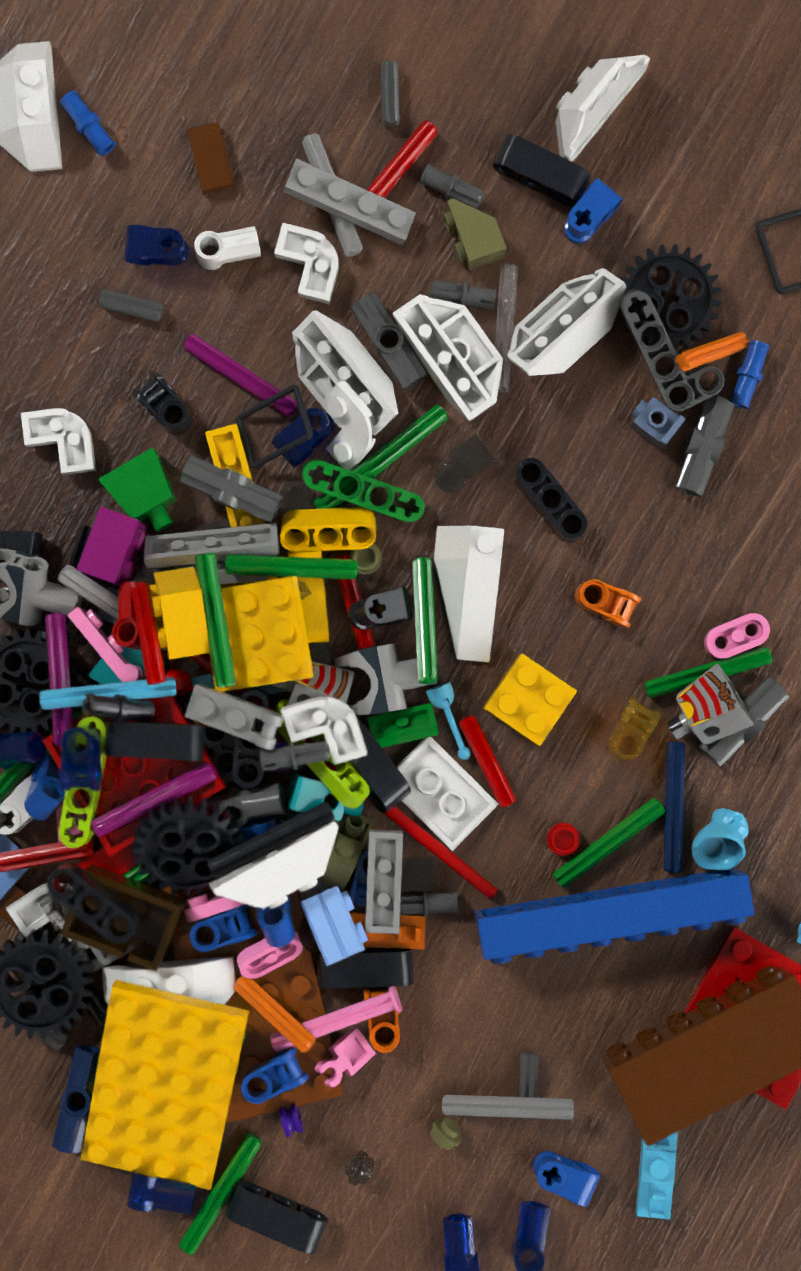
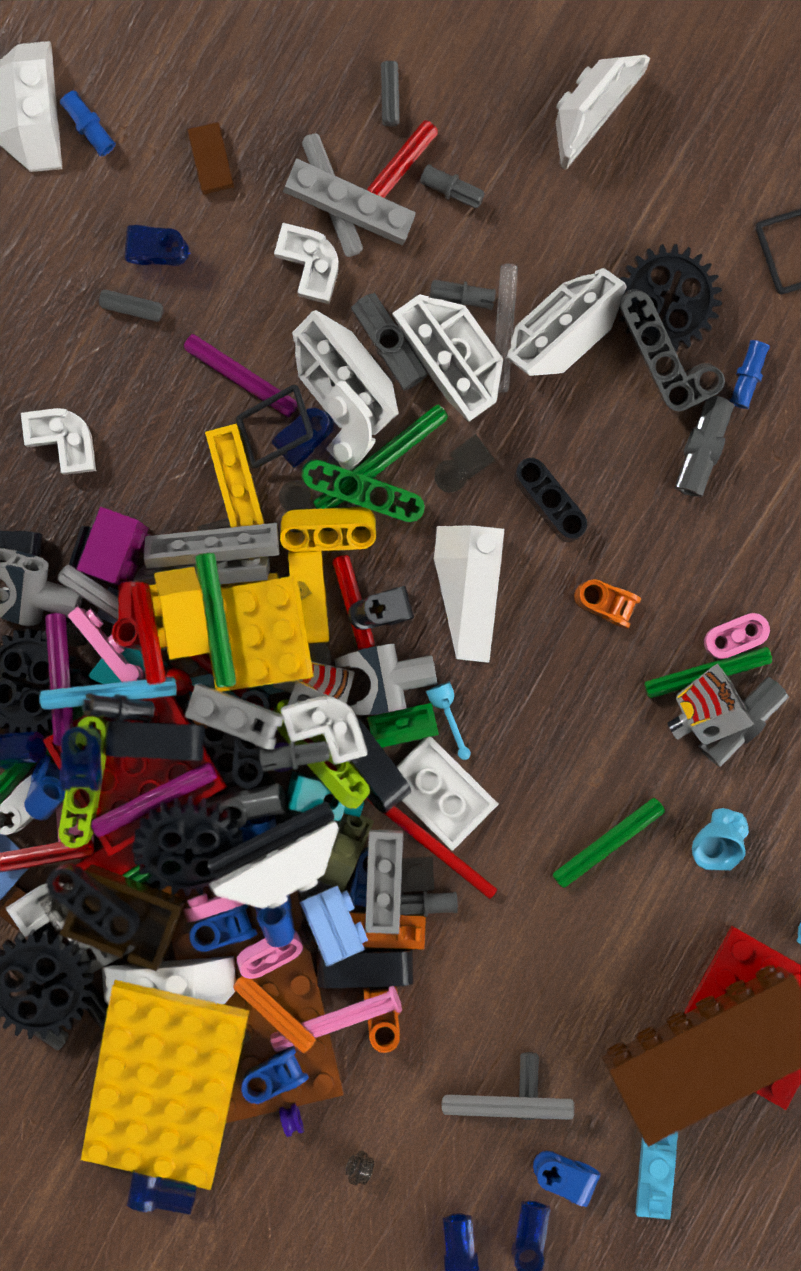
(74, 1117): dark blue piece -> none
(142, 489): green torso -> none
(161, 401): black piece -> none
(220, 1193): green axle -> none
(231, 246): white piece -> none
(231, 489): dark grey piece -> none
(276, 1217): black beam -> none
(291, 566): green axle -> none
(349, 1055): bright pink plate -> none
(368, 559): olive plate -> none
(425, 621): axle -> none
(446, 1133): olive plate -> none
(476, 235): olive slope -> none
(487, 761): red axle -> none
(529, 699): yellow brick -> none
(541, 170): black beam -> none
(563, 839): red plate -> none
(593, 209): blue piece -> none
(613, 914): blue brick -> none
(634, 728): clear yellow piece -> none
(655, 433): sand blue brick -> none
(674, 806): dark blue axle -> none
(712, 351): orange axle -> none

